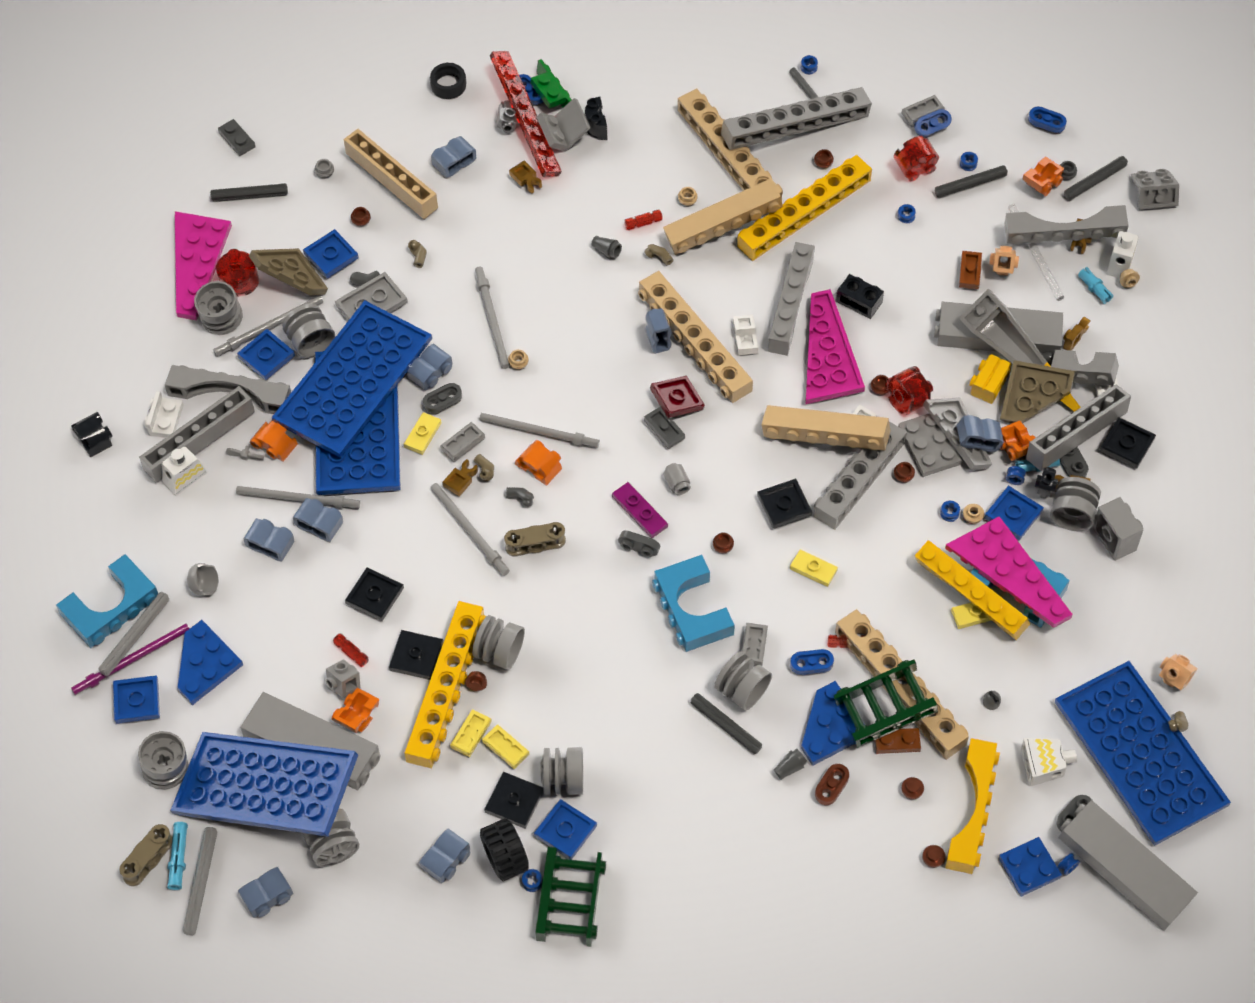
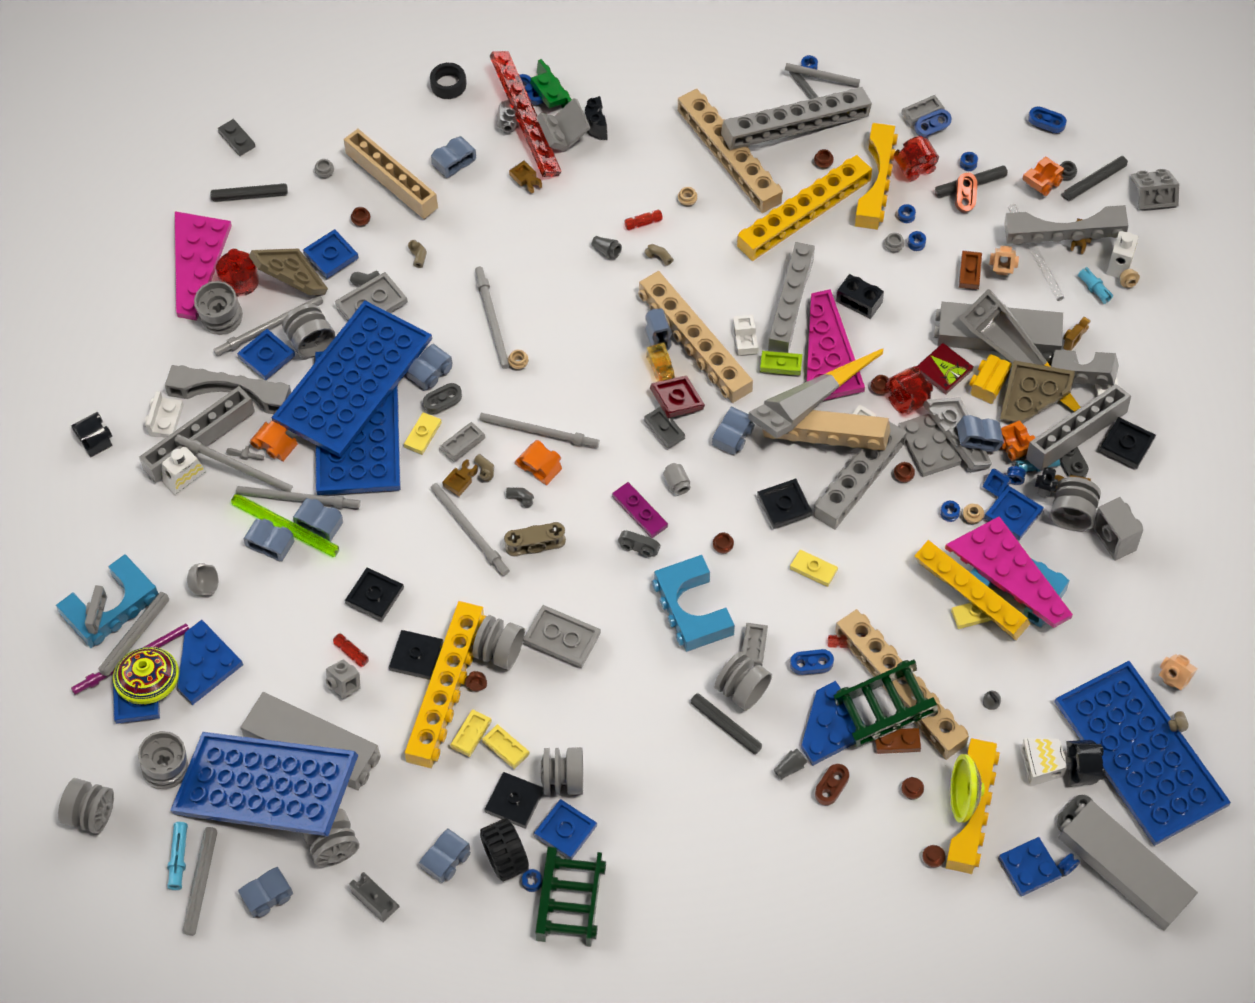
(86, 805): none -> light grey wheel
(95, 609): none -> light grey plate
(146, 855): dark tan piece -> none
(148, 683): none -> dish
(196, 446): none -> light grey bar
(278, 521): none -> clear neon green axle
(357, 711): orange cylinder -> none
(373, 897): none -> dark grey hinge
(562, 636): none -> light grey plate
(660, 362): none -> clear yellow leg
(723, 216): tan brick -> none
(732, 431): none -> sand blue brick
(781, 363): none -> lime plate
(789, 408): none -> light grey plate
(822, 74): none -> light grey bar
(870, 205): none -> yellow arch
(894, 242): none -> light grey plate
(917, 246): none -> blue bush
(944, 368): none -> dark red tile
(965, 788): none -> neon yellow dish
(966, 193): none -> plate
(996, 482): none -> blue plate
(1085, 762): none -> black cylinder

